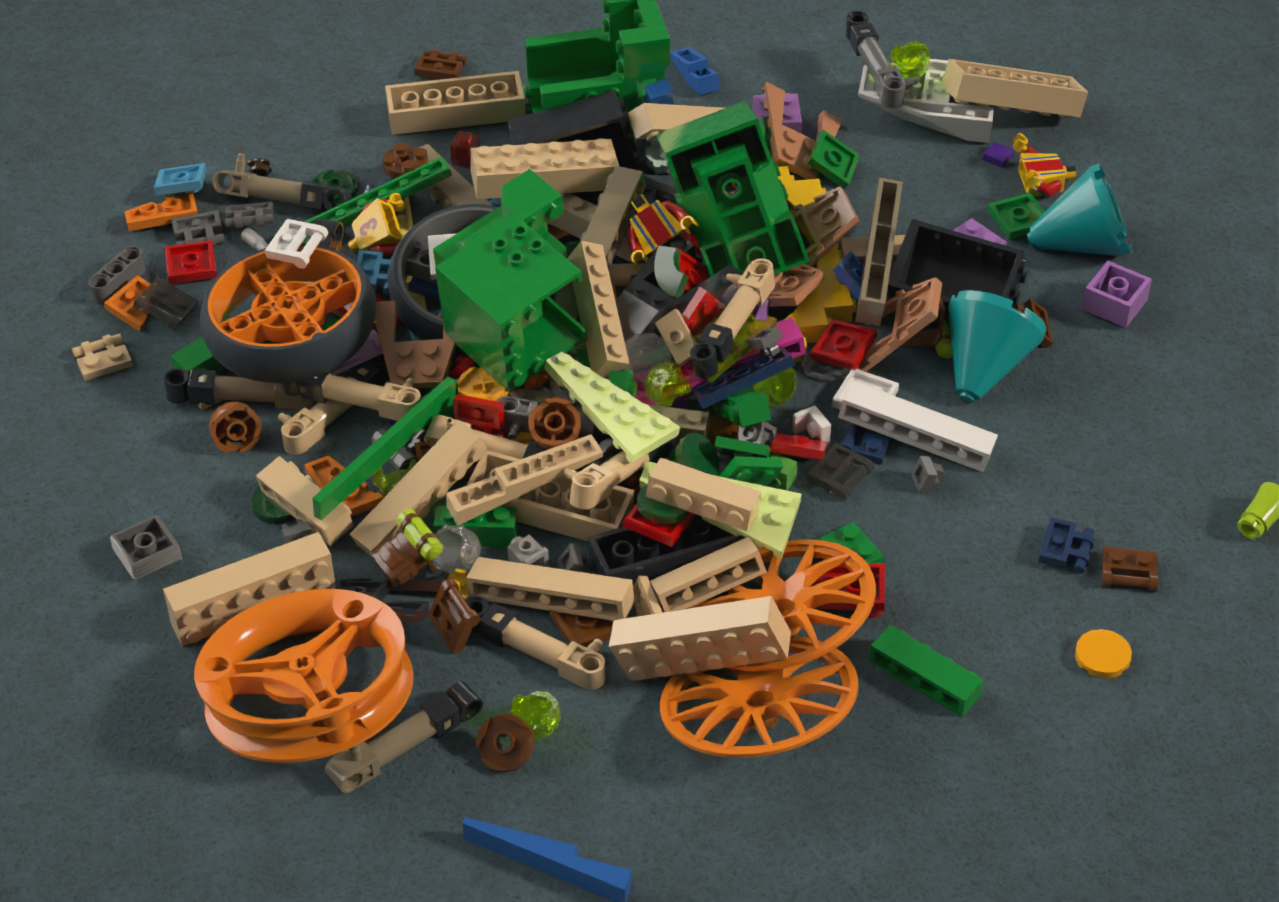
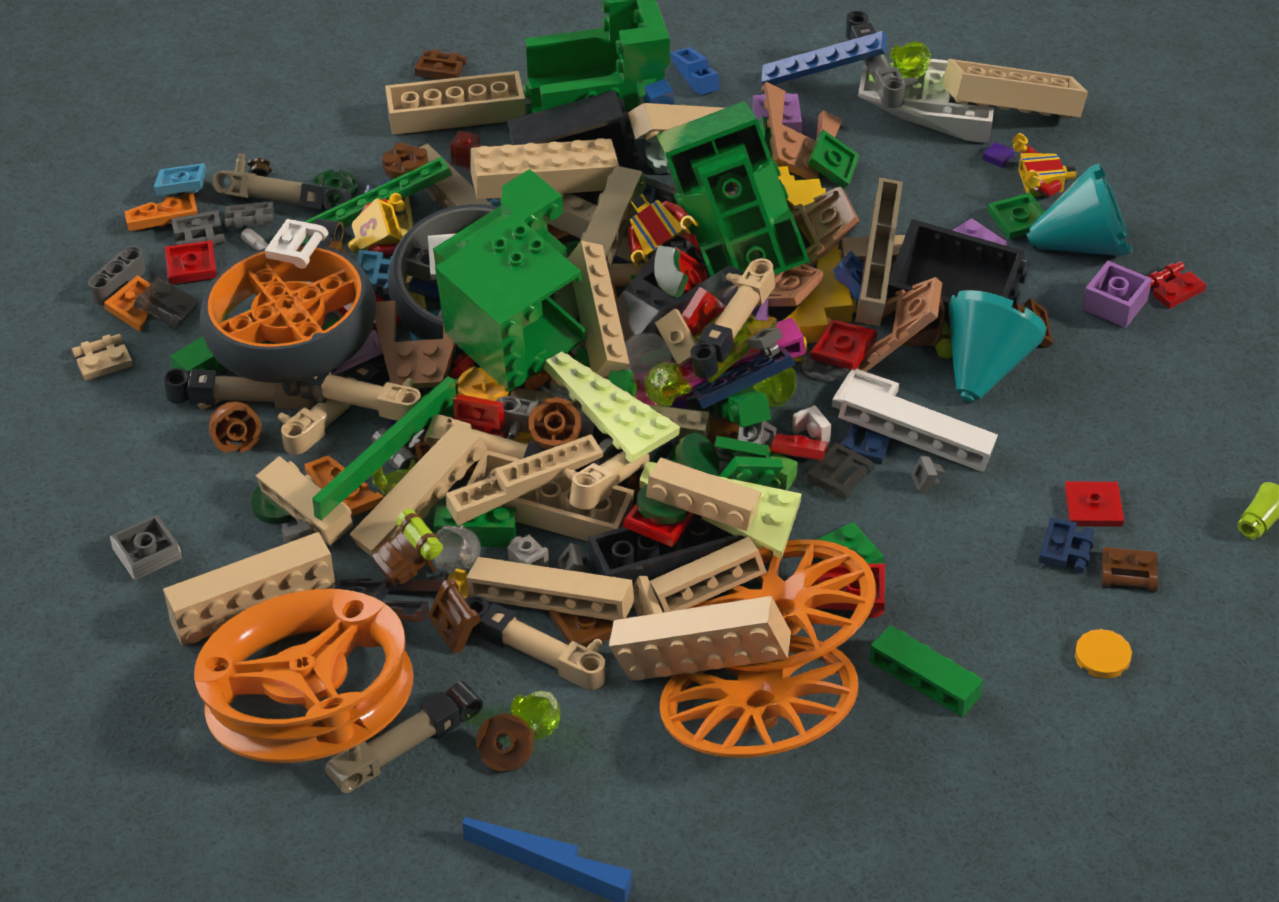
(824, 58): none -> plate
(1094, 504): none -> red plate
(1179, 288): none -> red plate

